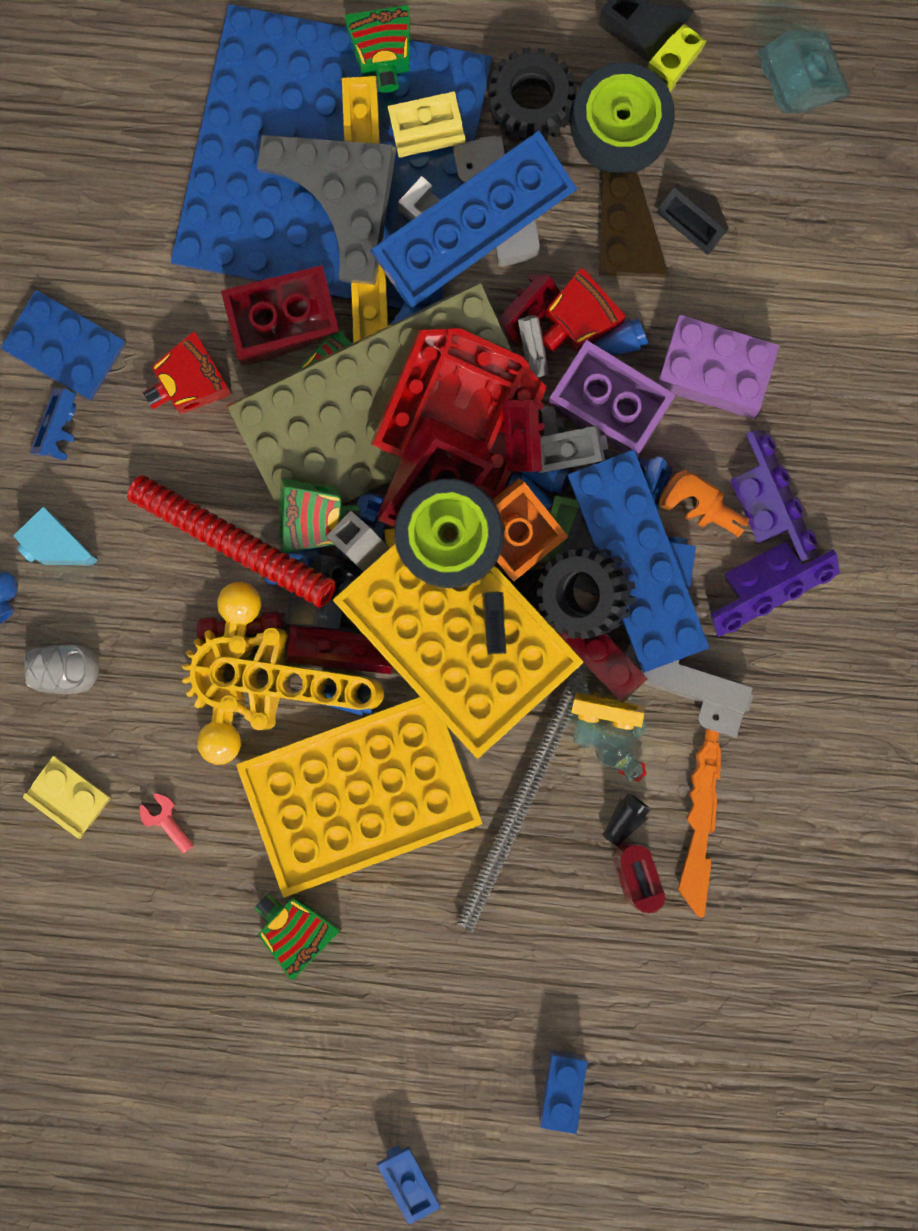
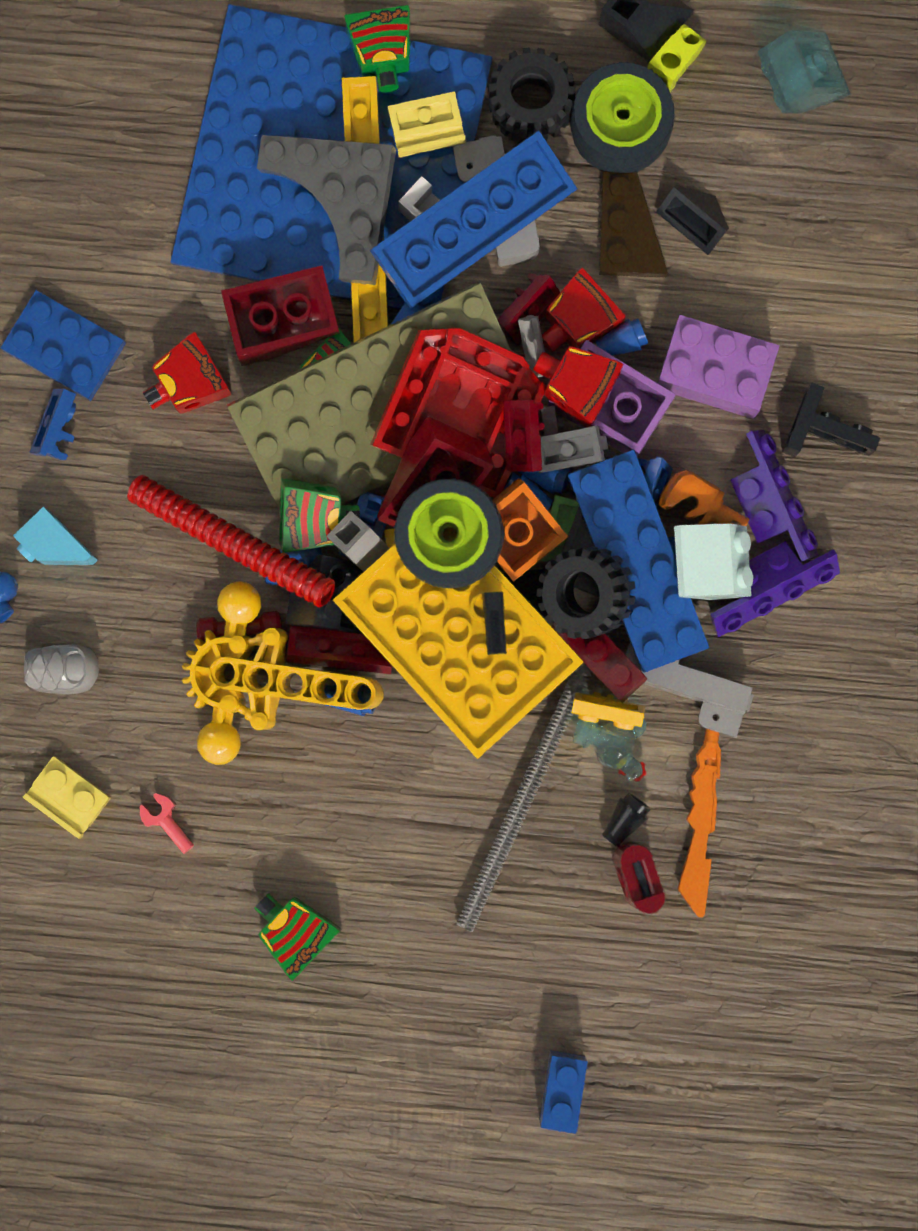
(358, 795): yellow plate -> none
(408, 1184): blue plate -> none
(579, 382): none -> red torso
(713, 561): none -> light aqua slope
(827, 427): none -> black bracket

